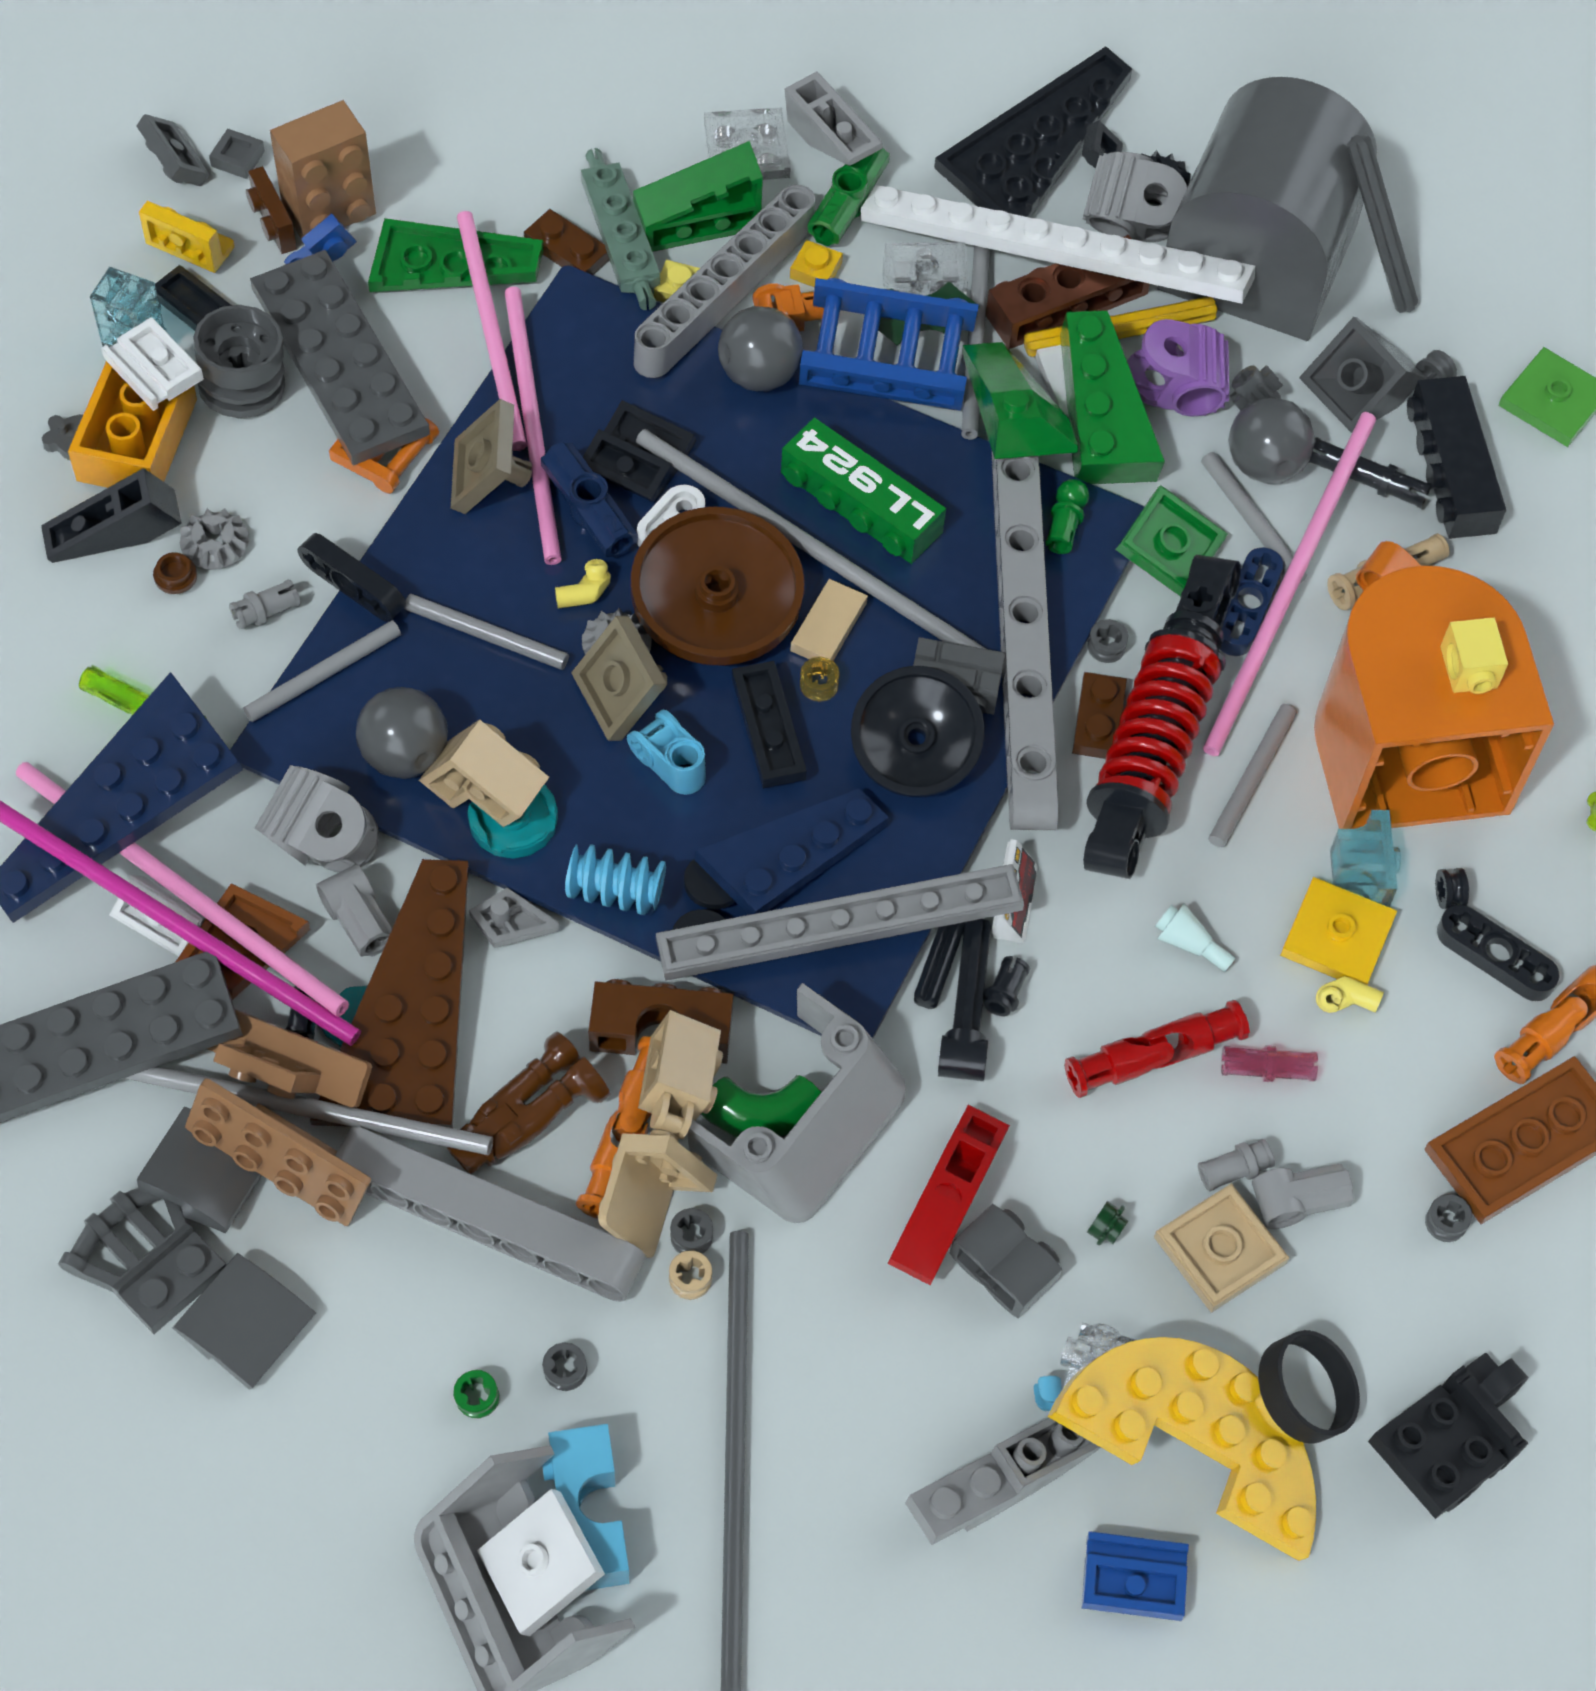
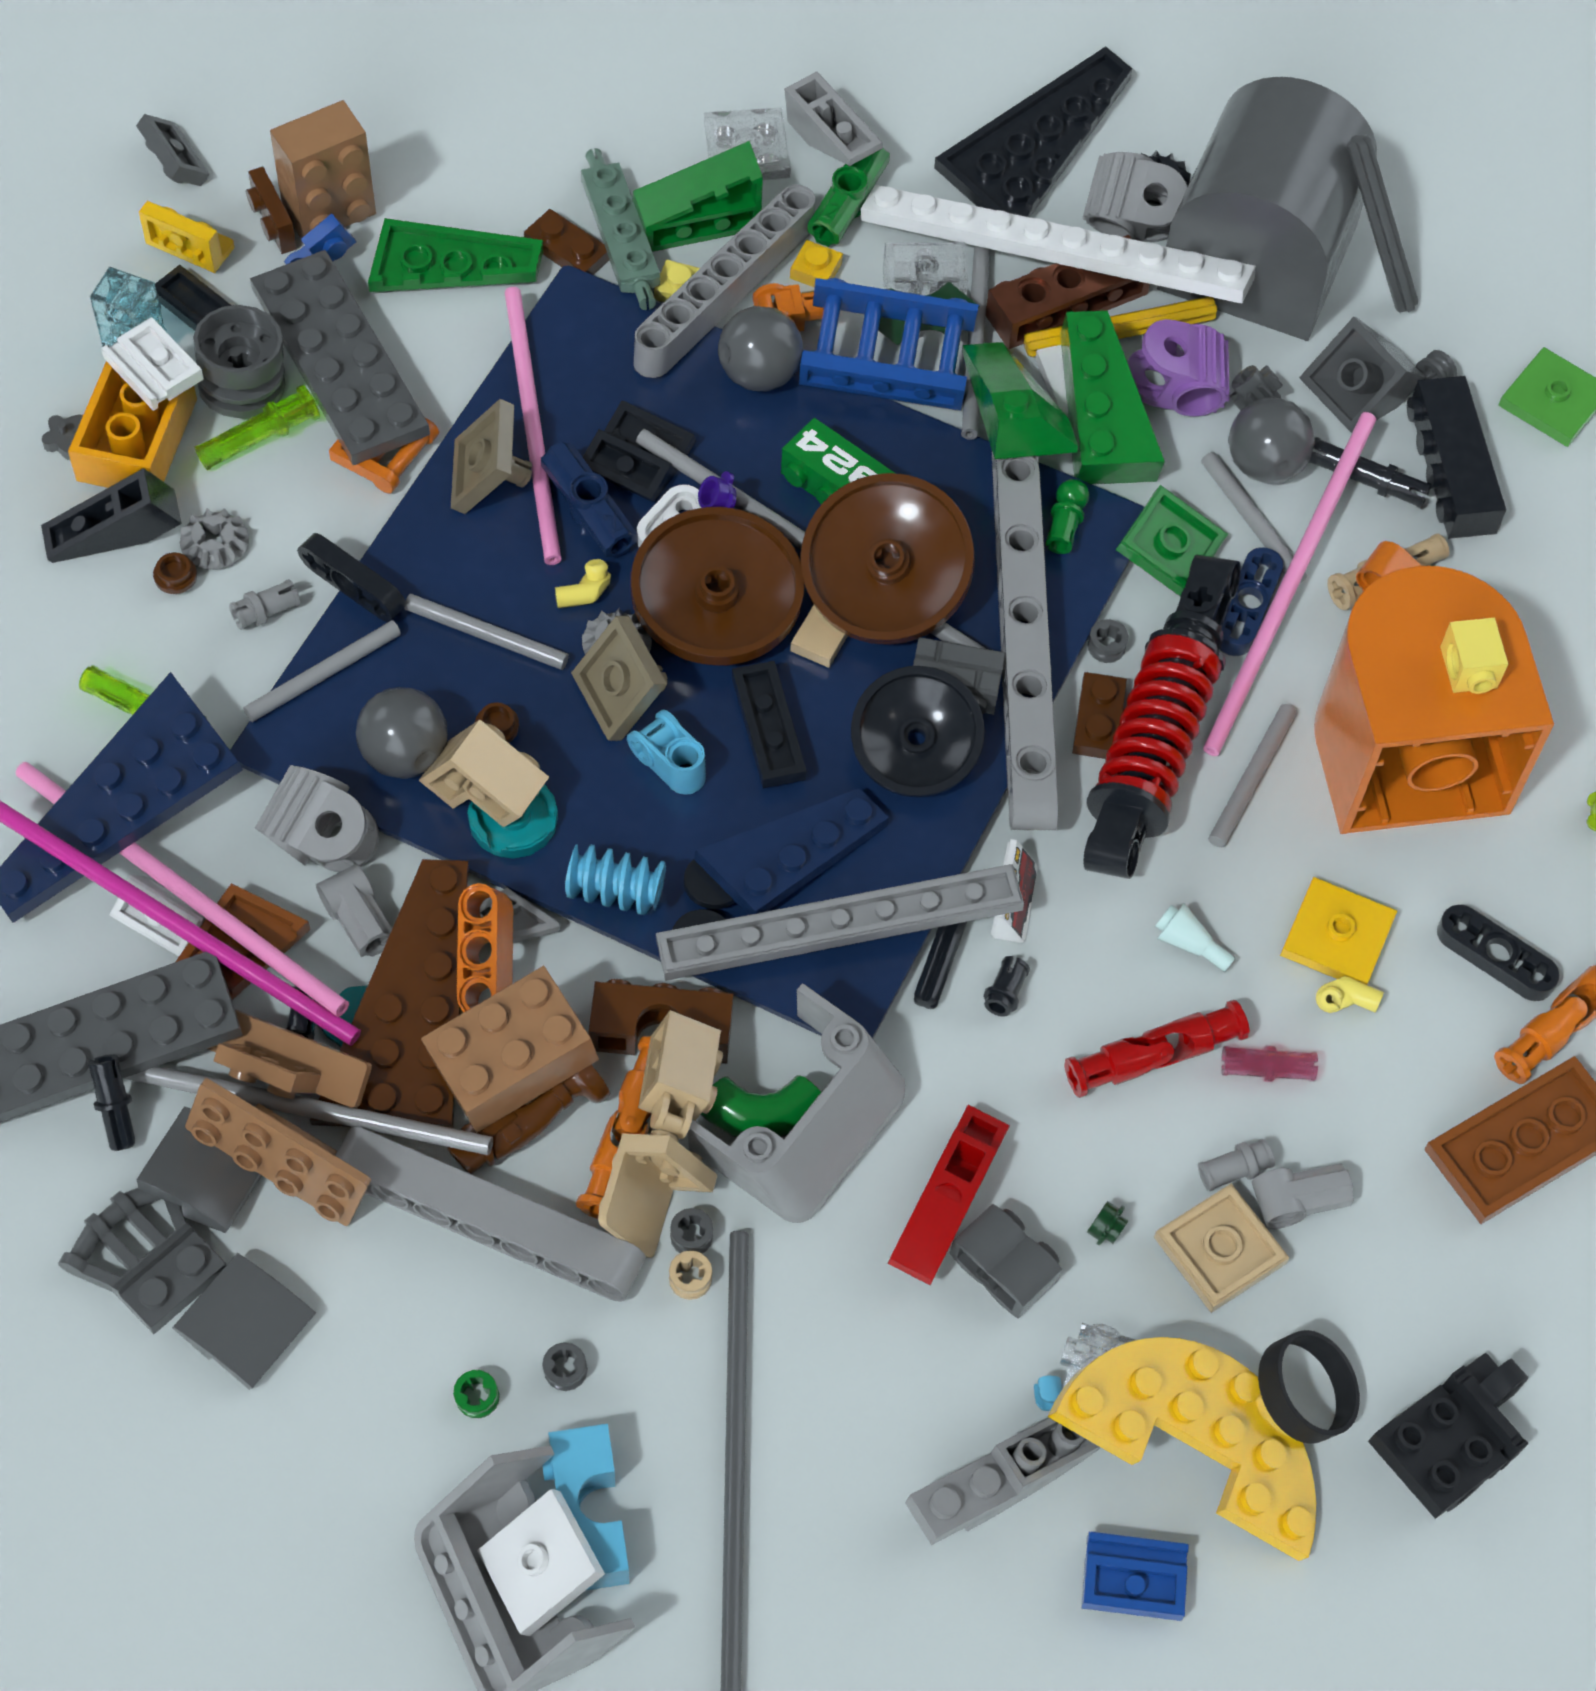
(112, 1101): none -> black axle
(236, 153): dark grey plate -> none
(275, 419): none -> clear neon green pin
(473, 934): none -> orange beam
(489, 322): bright pink piece -> none
(502, 717): none -> reddish brown plate
(510, 1048): none -> medium nougat brick
(717, 491): none -> dark purple plate
(821, 666): clear yellow bush -> none
(887, 558): none -> reddish brown dish
(964, 1046): black axle -> none
(1099, 141): black plate -> none
(1366, 859): clear light blue brick -> none
(1451, 888): black bush -> none
(1454, 1204): dark grey bush -> none

